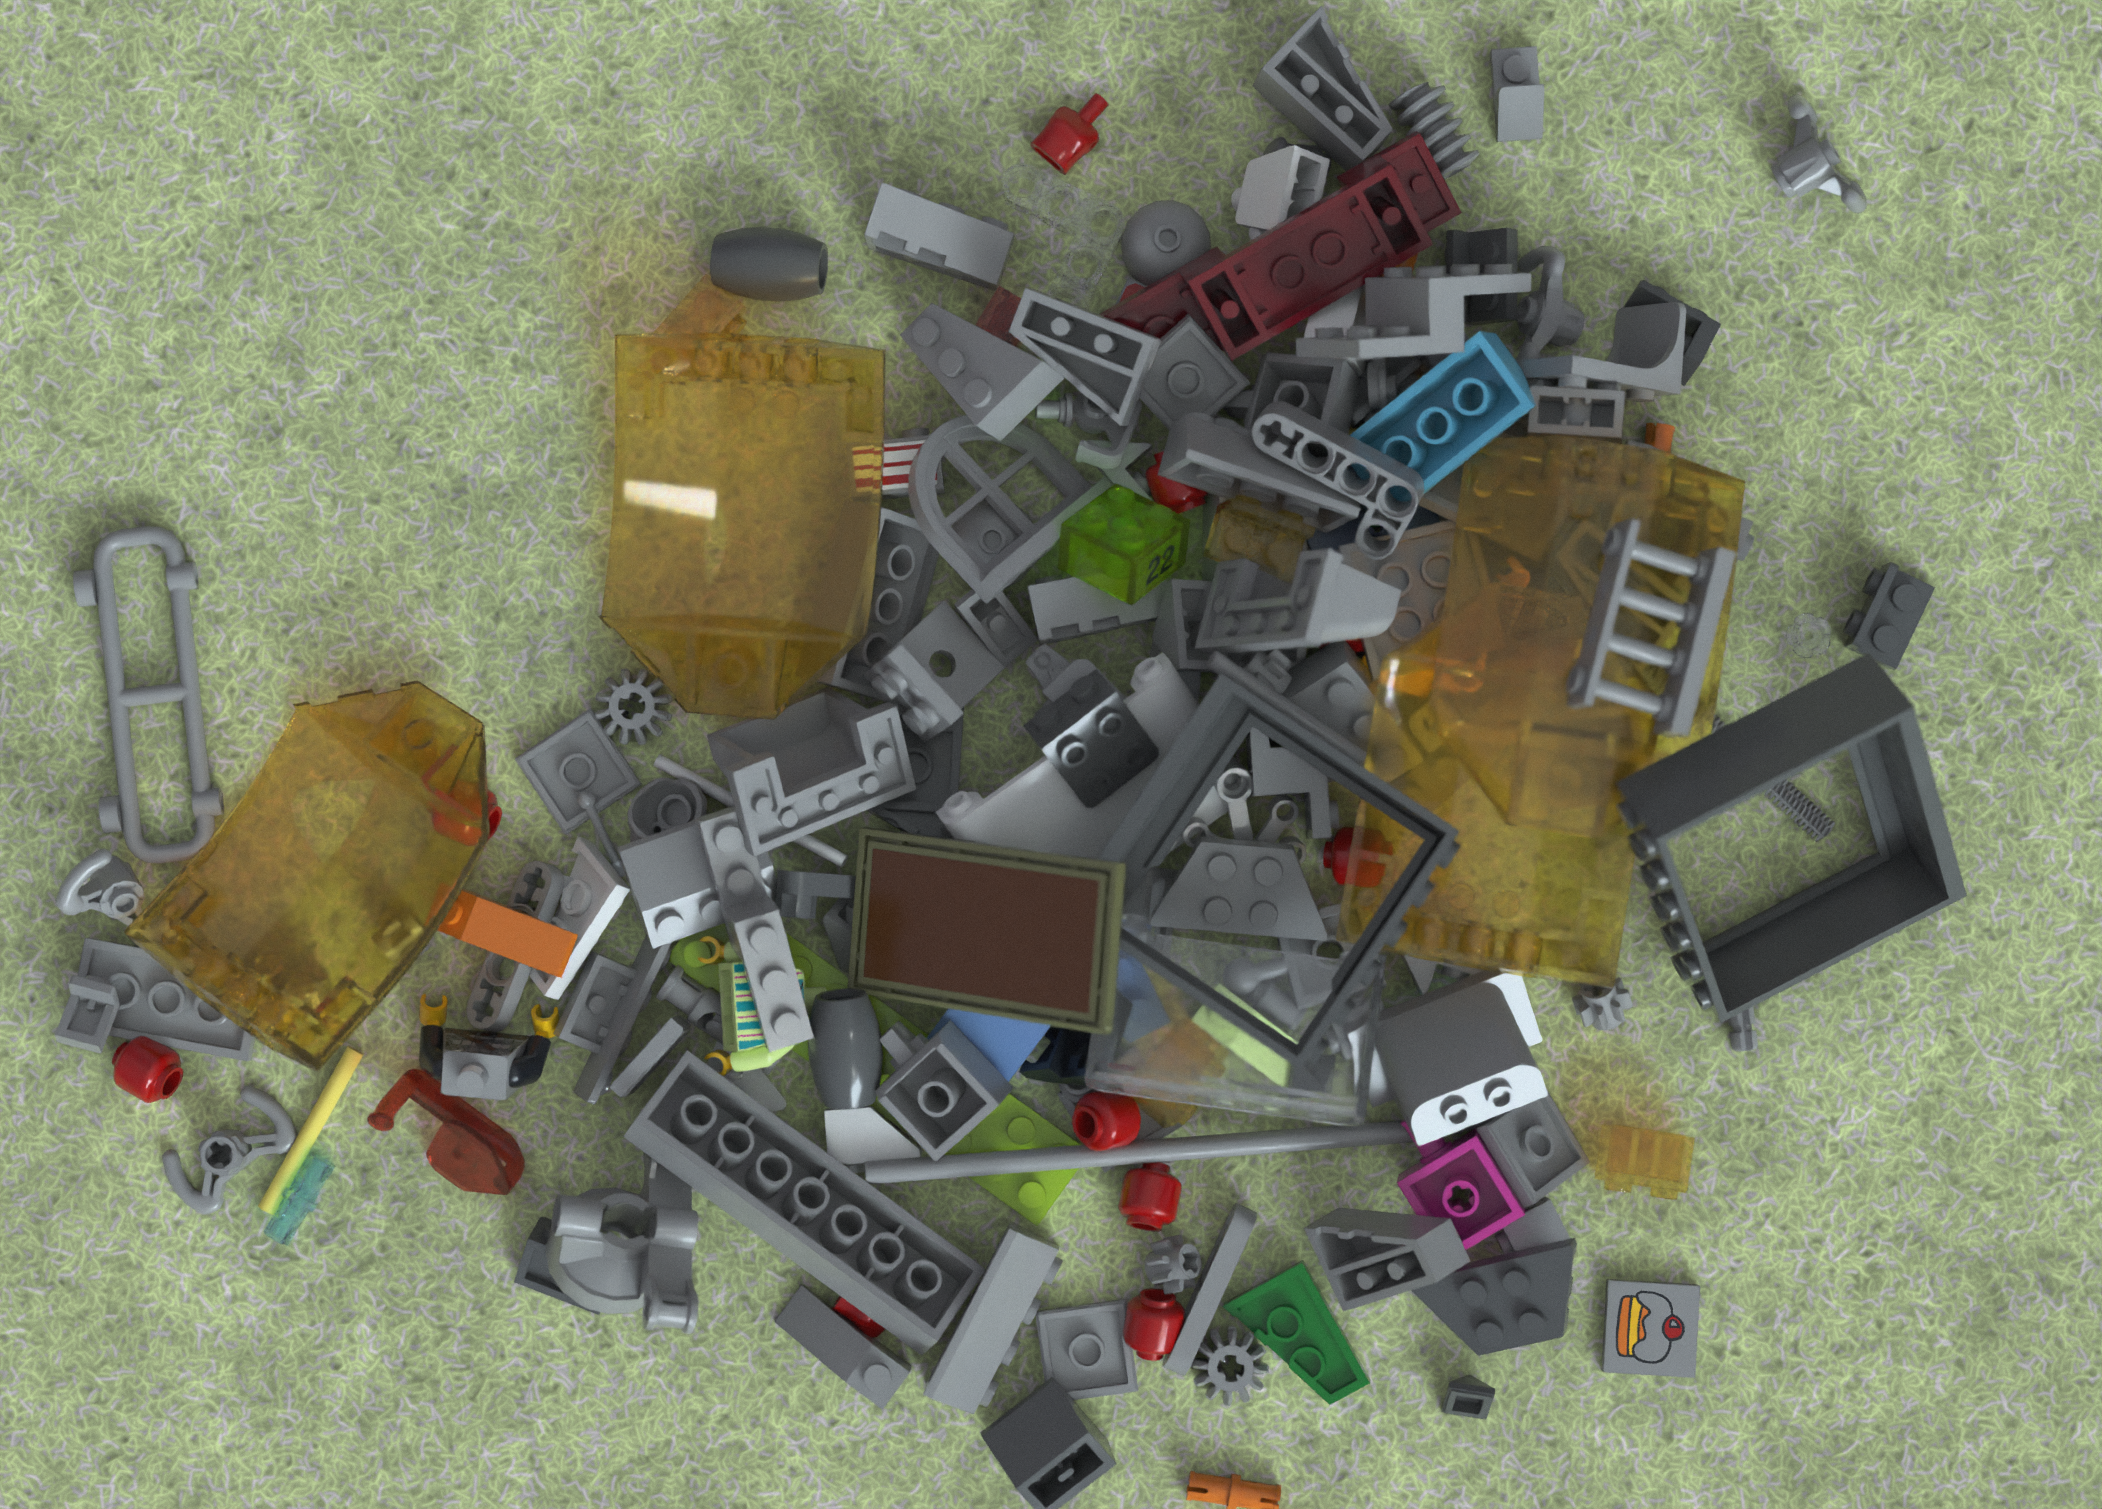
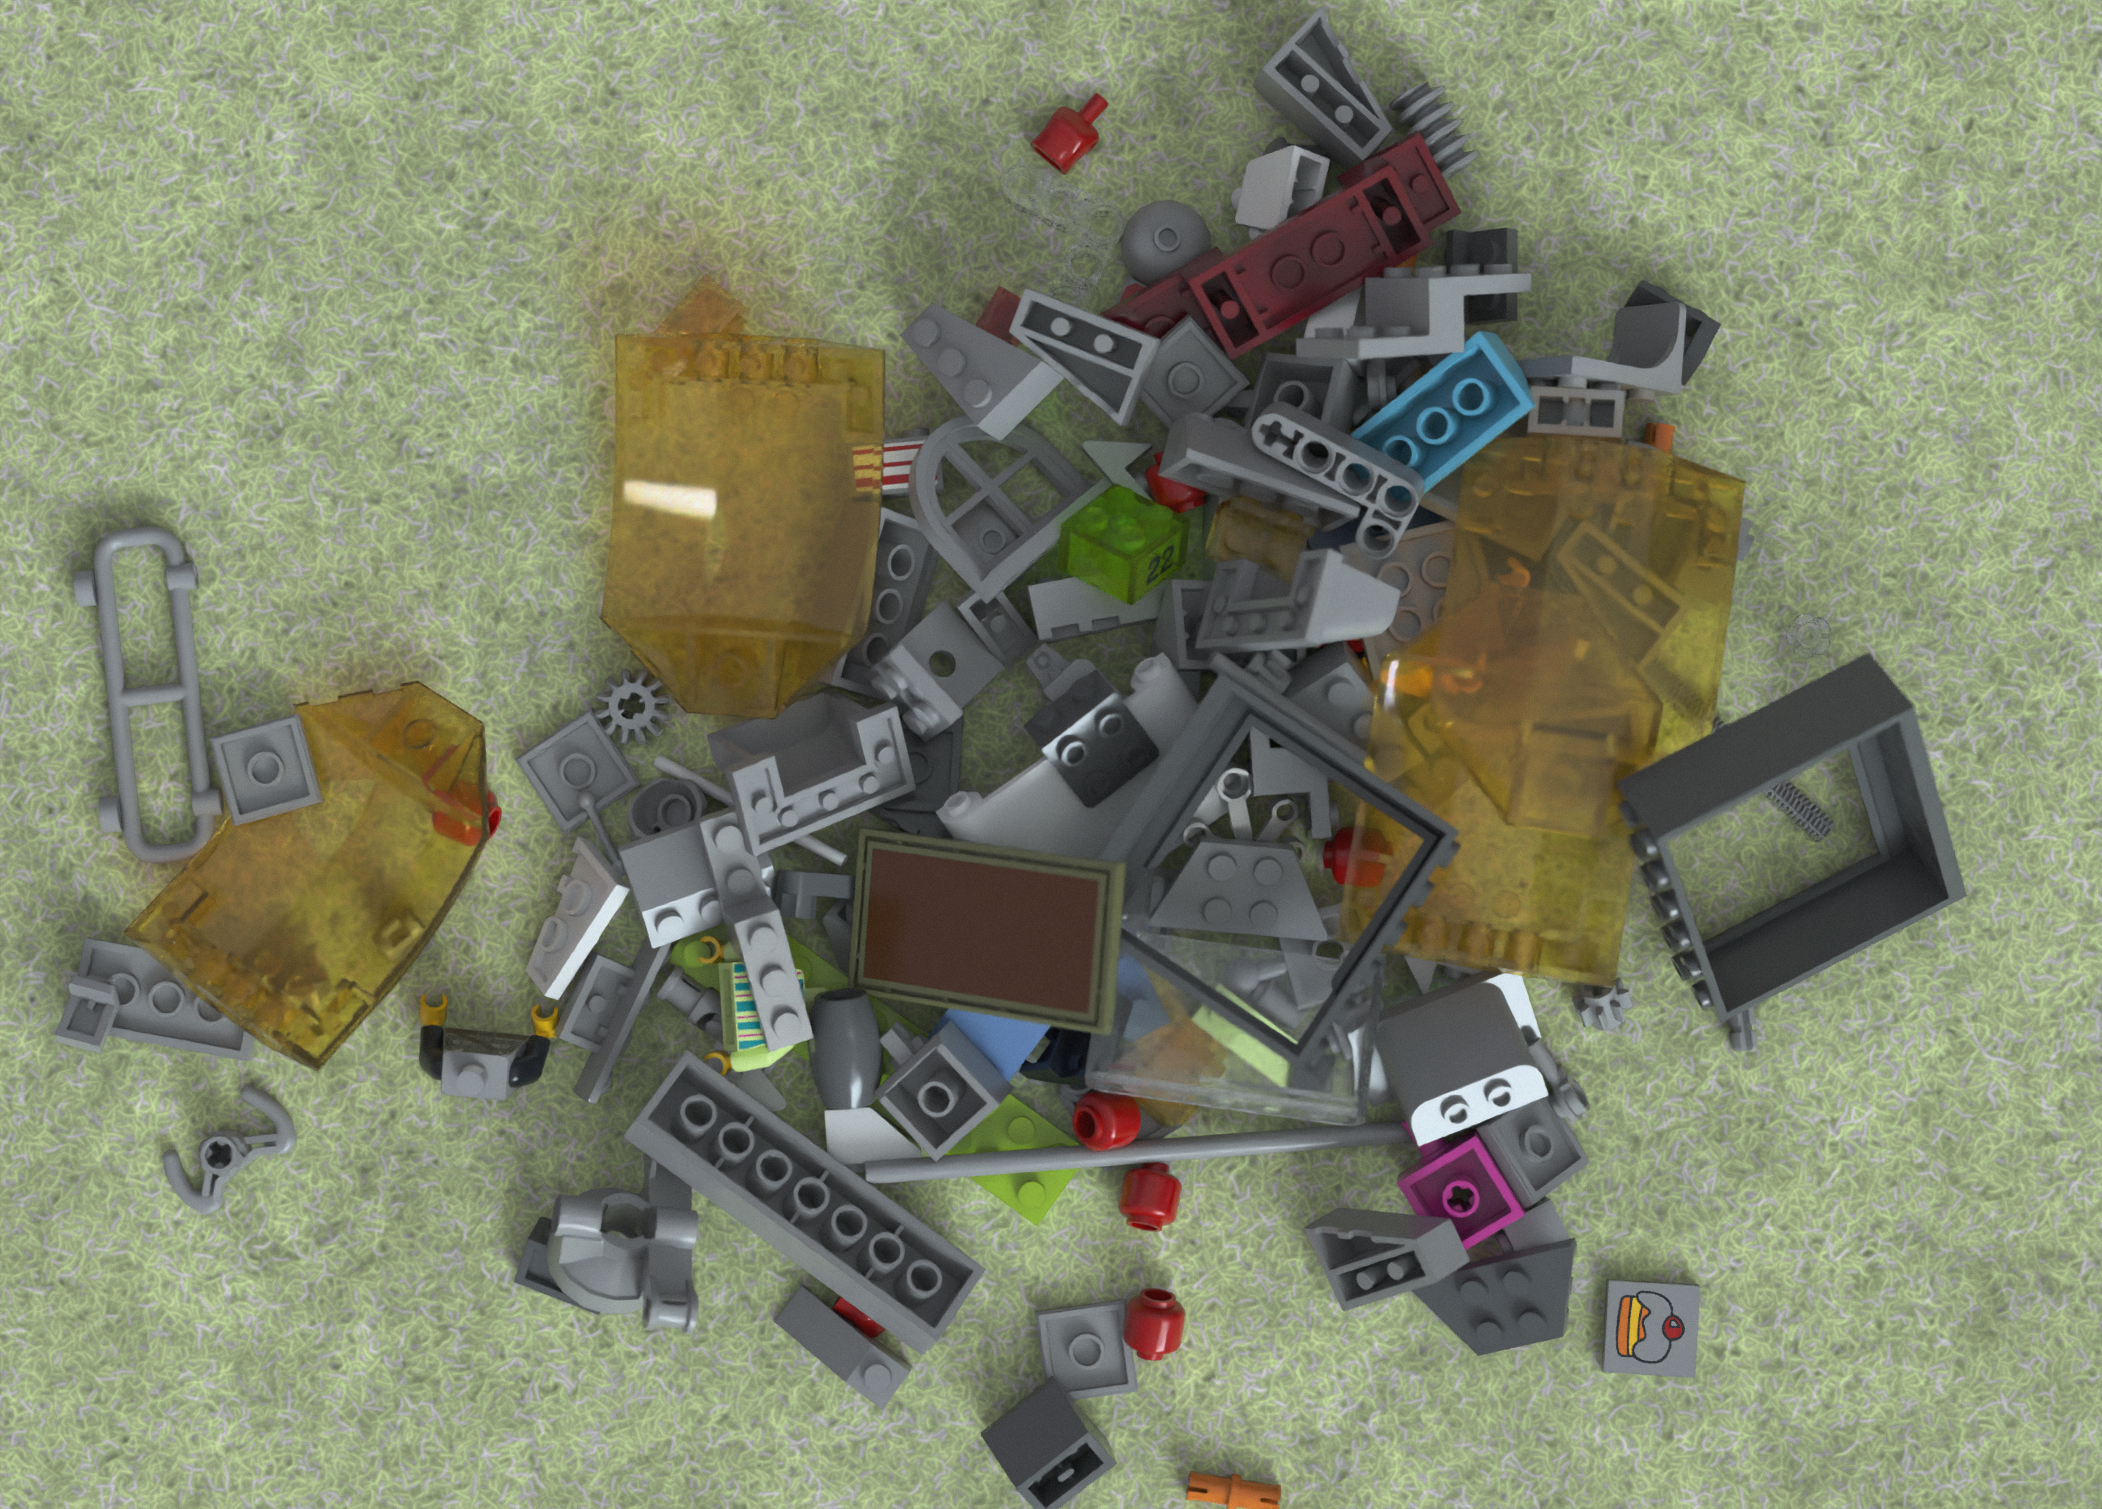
(111, 888): light grey piece -> none
(147, 1069): red head -> none
(267, 769): none -> light grey tile
(299, 1199): clear light blue pin -> none
(311, 1129): light yellow bar -> none
(467, 1143): clear red piece -> none
(489, 975): light grey beam -> none
(509, 933): orange slope -> none
(651, 1056): light grey tile -> none
(769, 264): dark grey piece -> none
(938, 237): light grey wedge -> none
(992, 1318): light grey slope -> none
(1091, 420): light grey piece -> none
(1173, 1264): light grey gear -> none
(1211, 1287): light grey beam -> none
(1242, 1356): light grey gear -> none
(1302, 1330): green wing -> none
(1468, 1398): dark grey slope -> none
(1517, 94): light grey slope -> none
(1544, 312): light grey piece -> none
(1567, 1096): none -> light grey plate
(1645, 1159): clear yellow brick -> none
(1695, 618): light grey fence -> none
(1813, 162): light grey piece -> none
(1888, 615): dark grey bracket -> none

